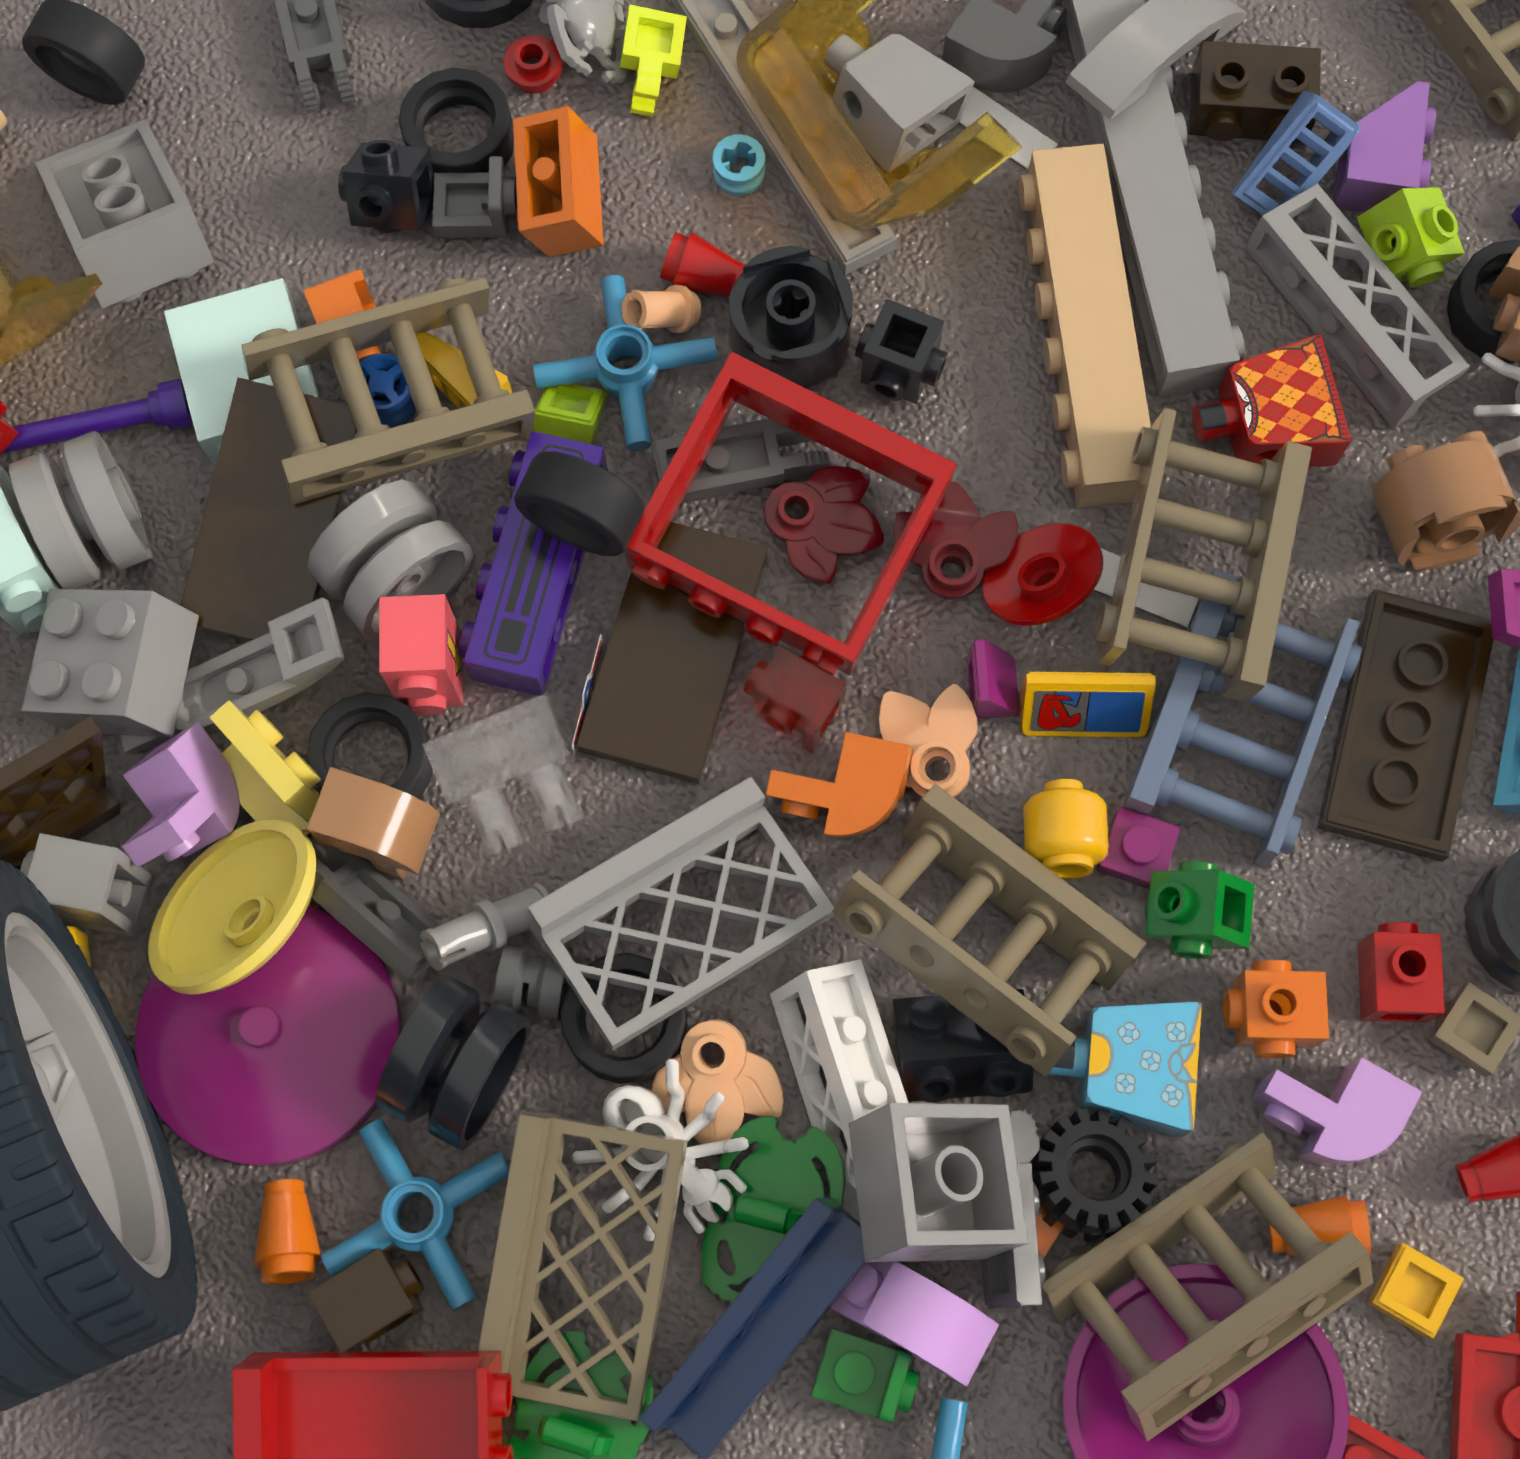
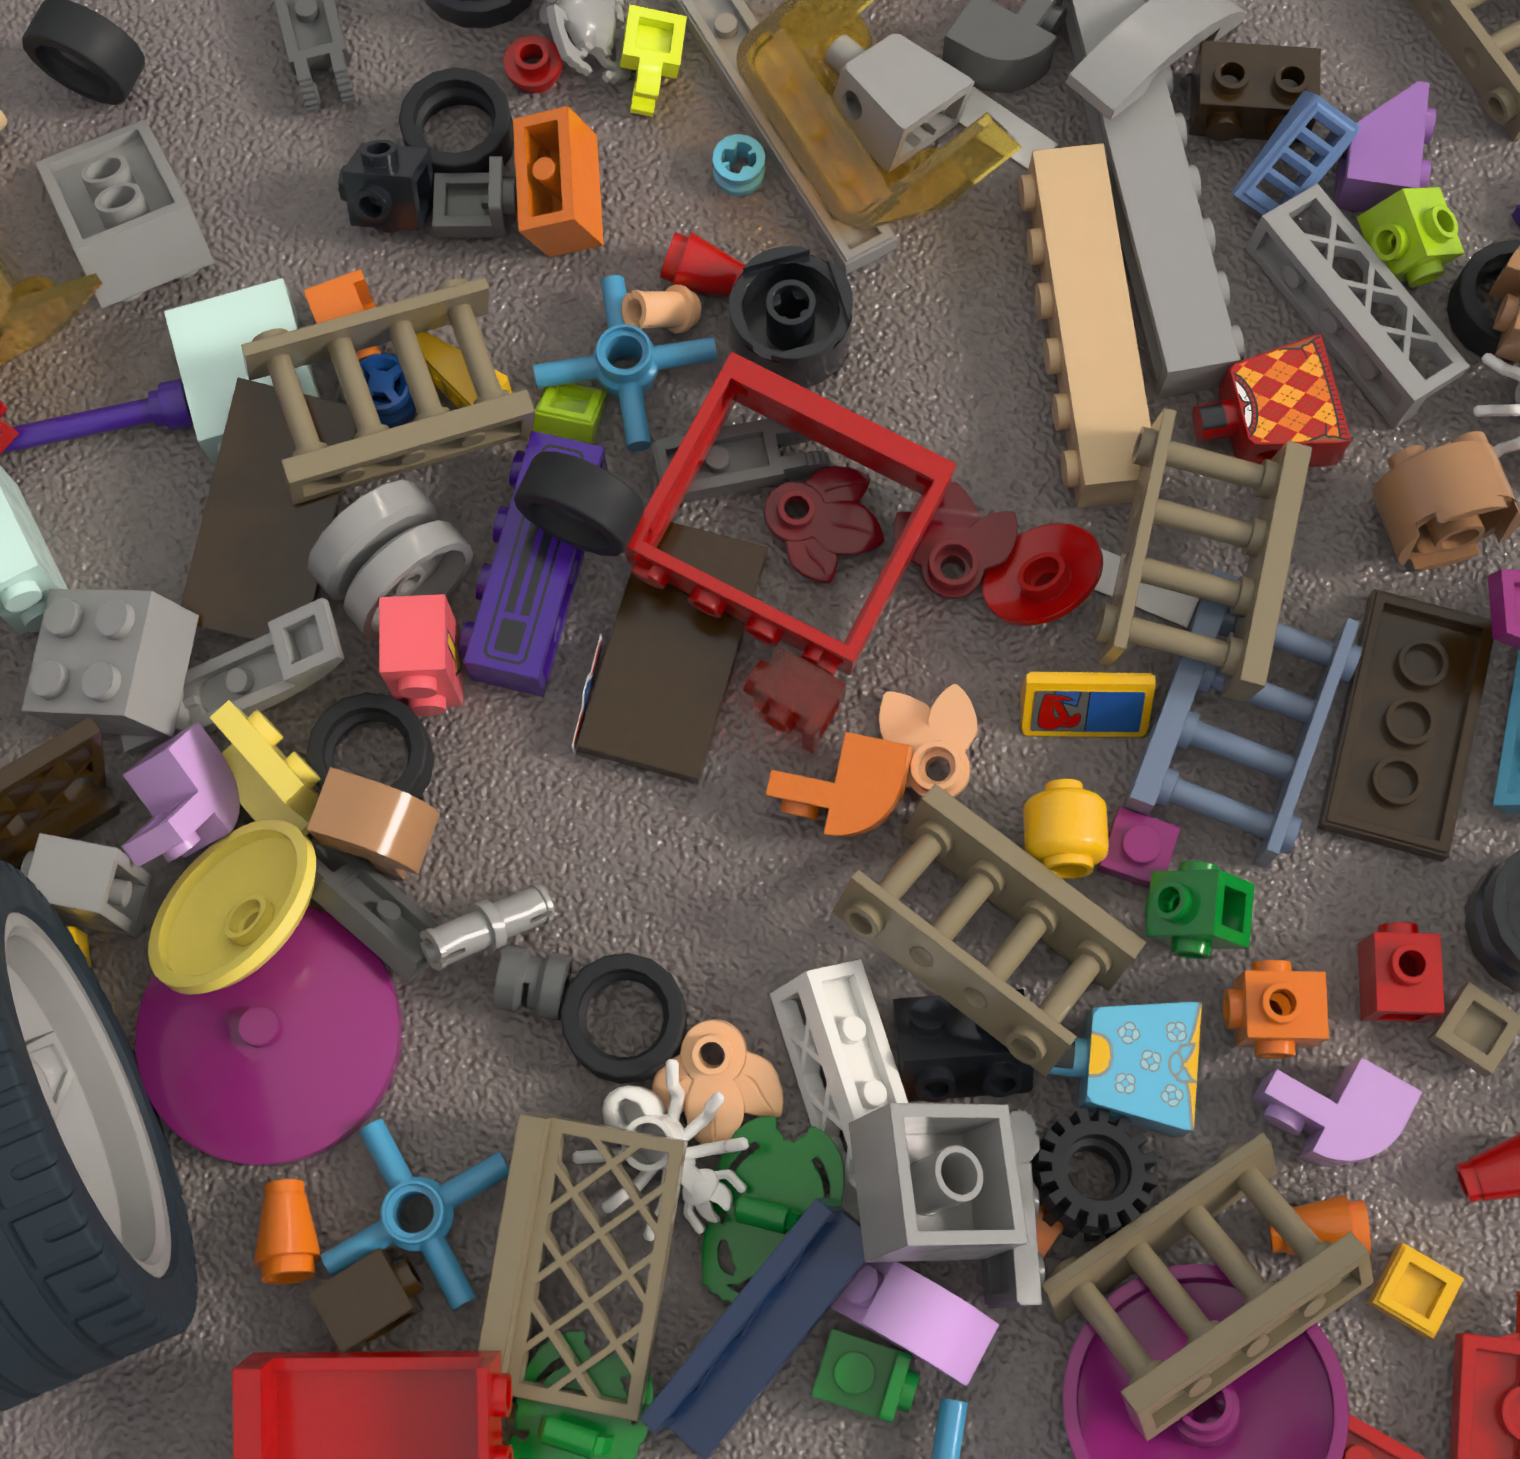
(80, 511): light grey wheel -> none
(453, 1062): black wheel -> none
(483, 755): clear brick -> none
(639, 873): light grey fence -> none
(901, 352): black brick -> none
(992, 681): magenta slope -> none

